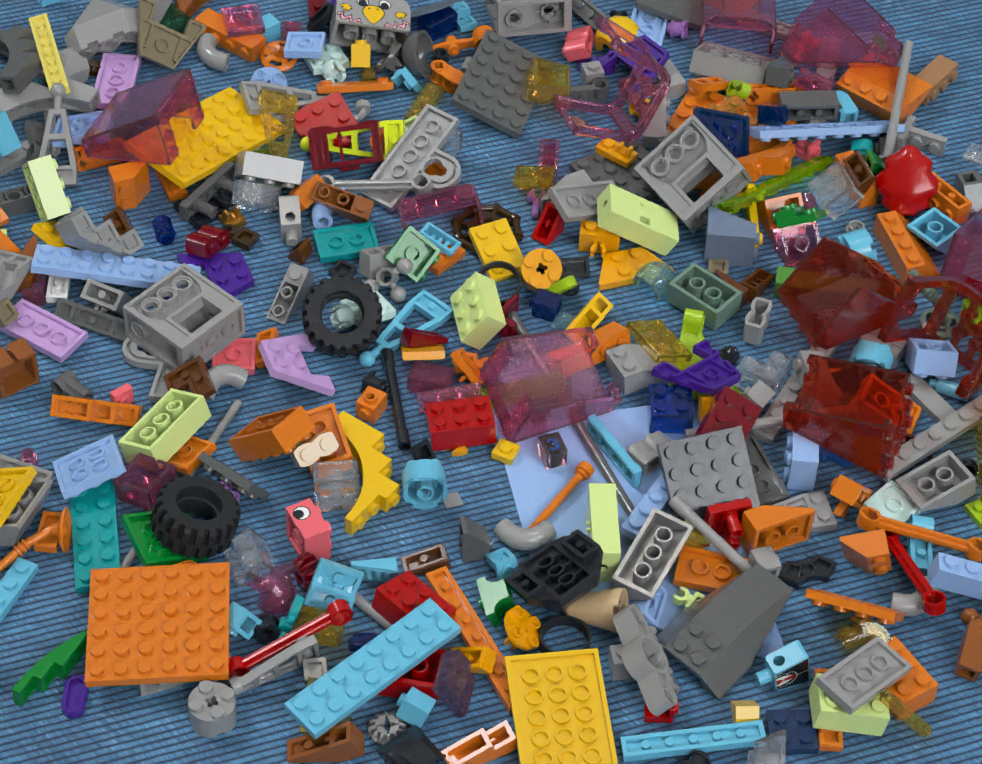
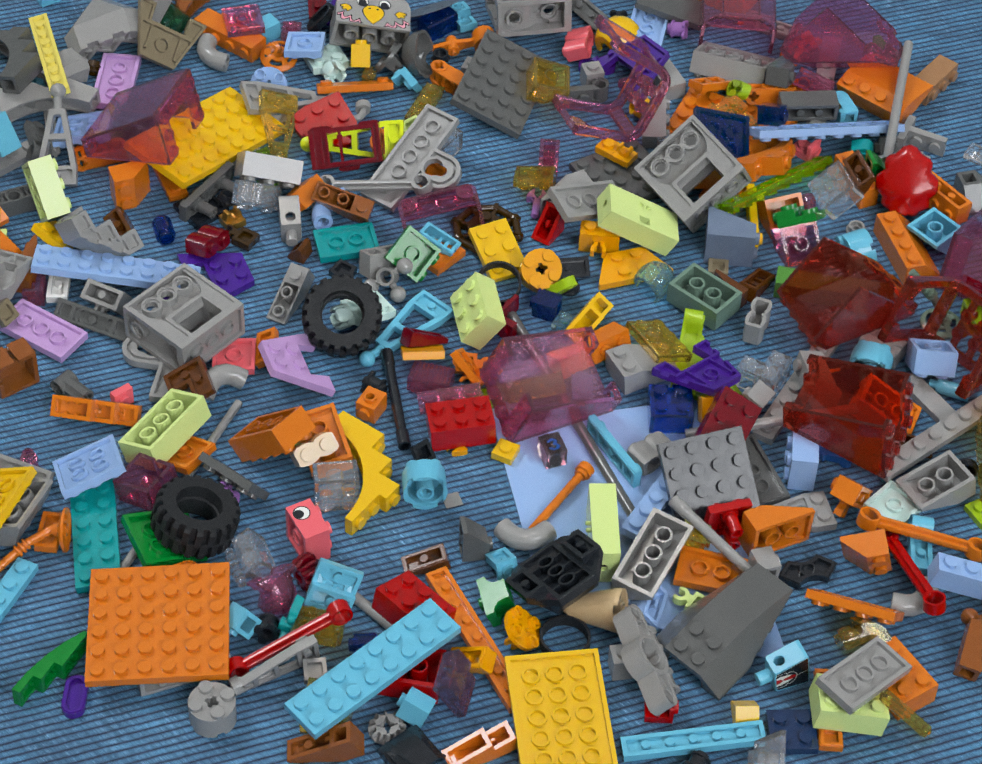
(377, 569): medium azure slope -> none
(730, 353): black plate -> none

